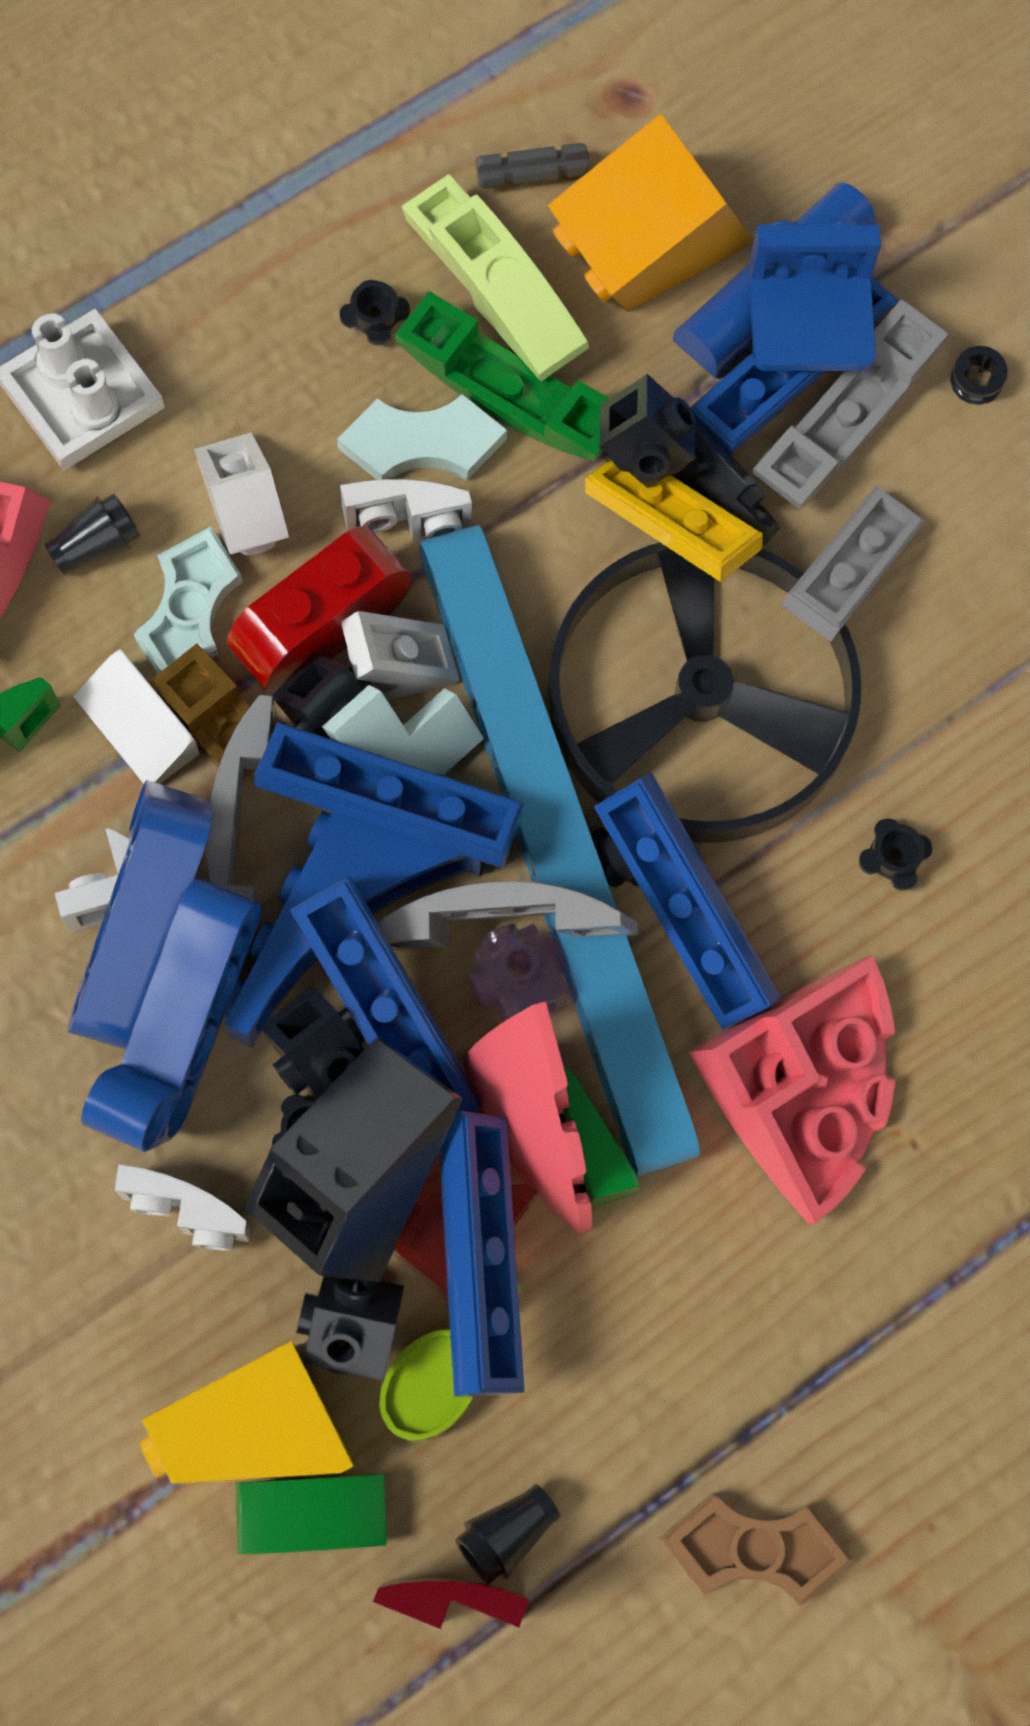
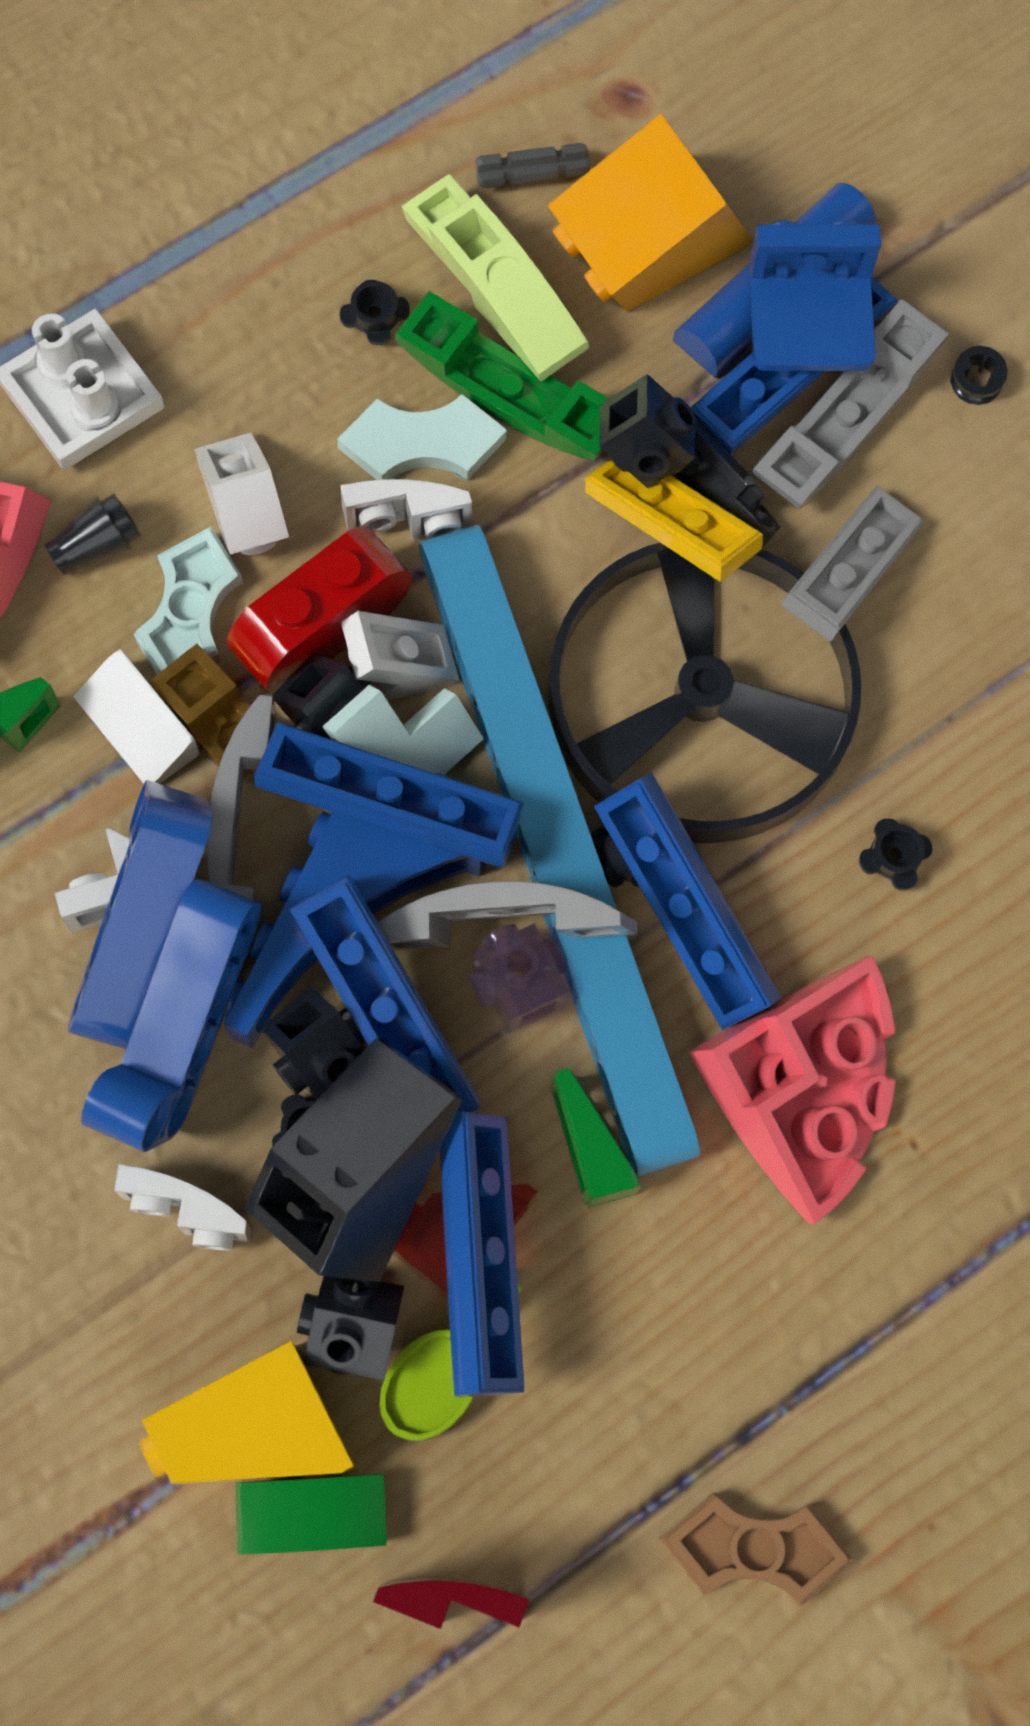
(506, 1534): black cone -> none
(524, 1079): coral brick -> none

